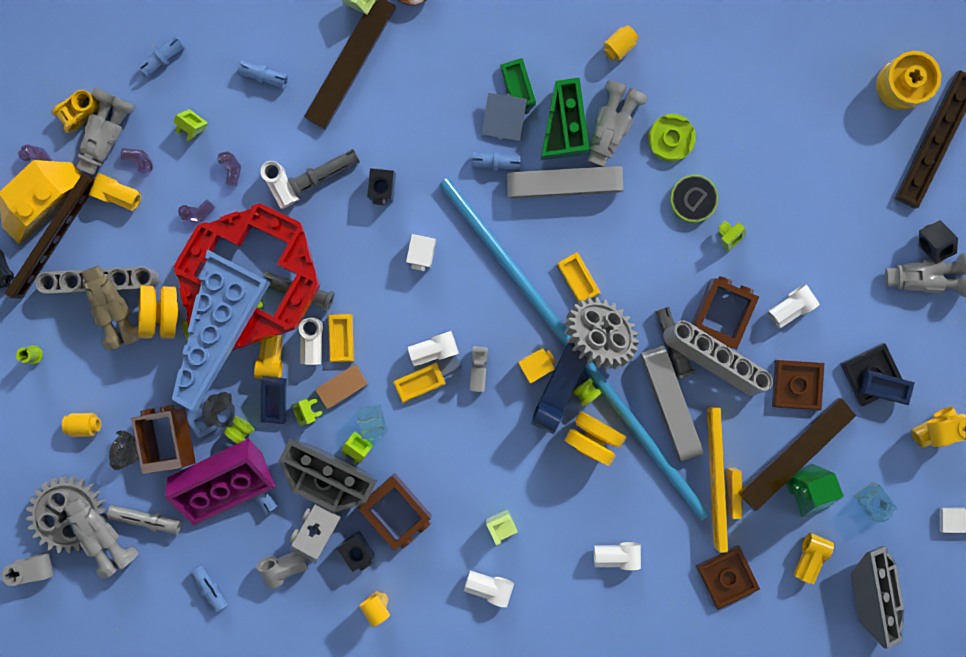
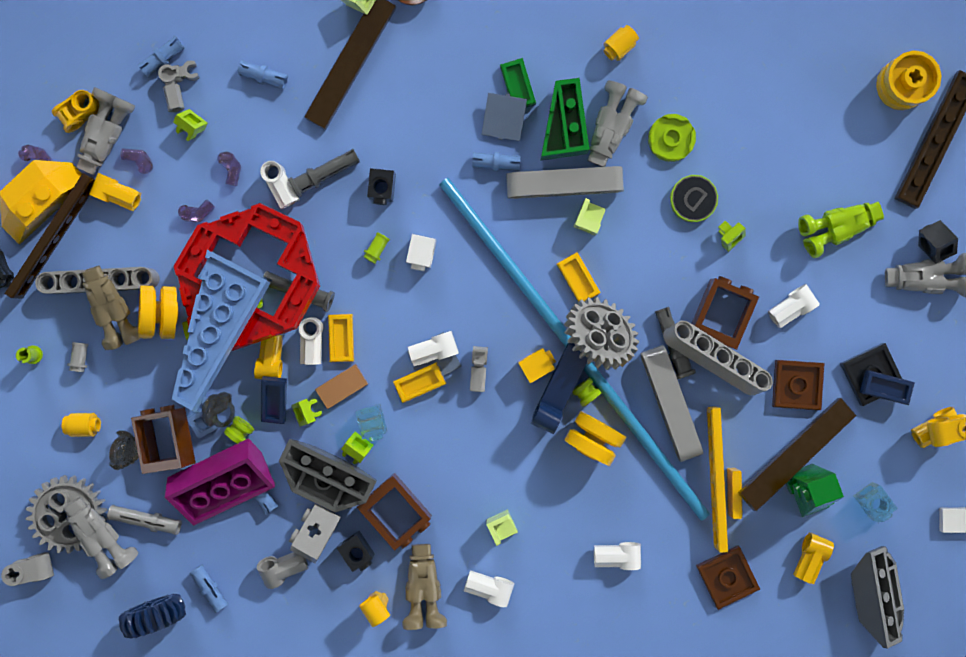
(78, 357): none -> light grey pin
(152, 616): none -> dark blue gear
(170, 76): none -> light grey bar
(376, 248): none -> lime pin
(421, 586): none -> dark tan piece
(589, 217): none -> yellowish green panel
(841, 225): none -> lime piece

